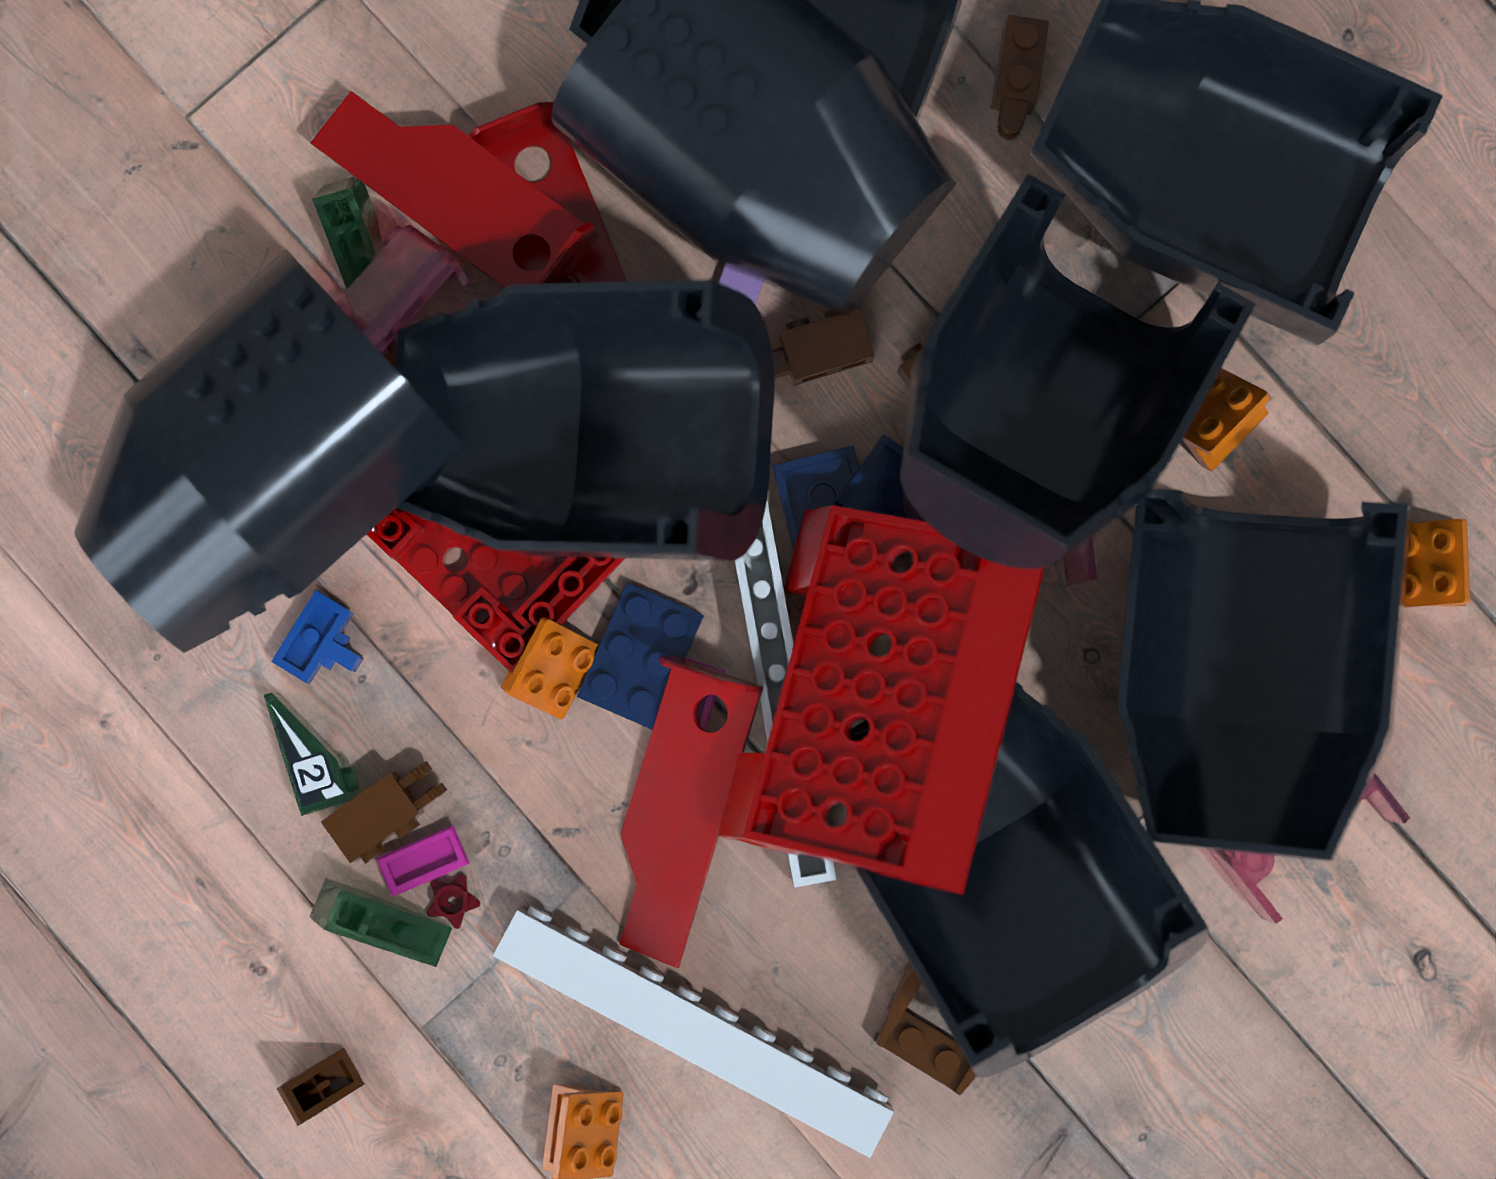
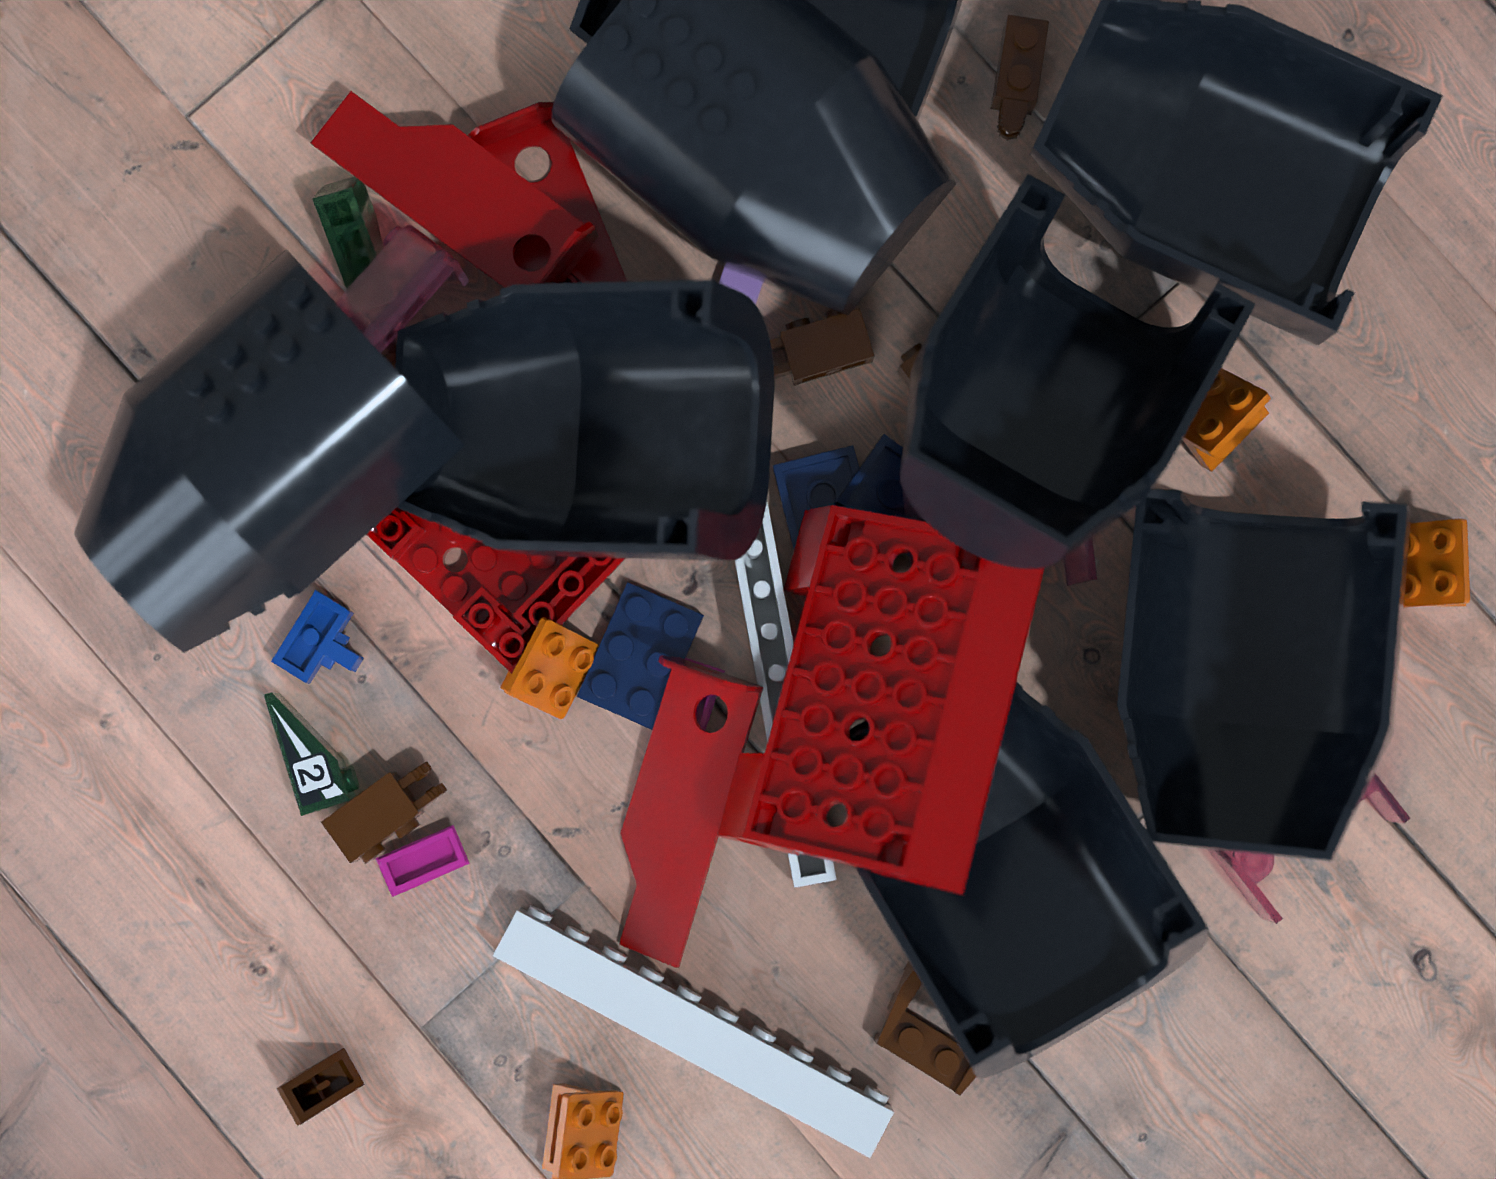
(379, 923): clear green slope -> none
(441, 905): dark red plate -> none

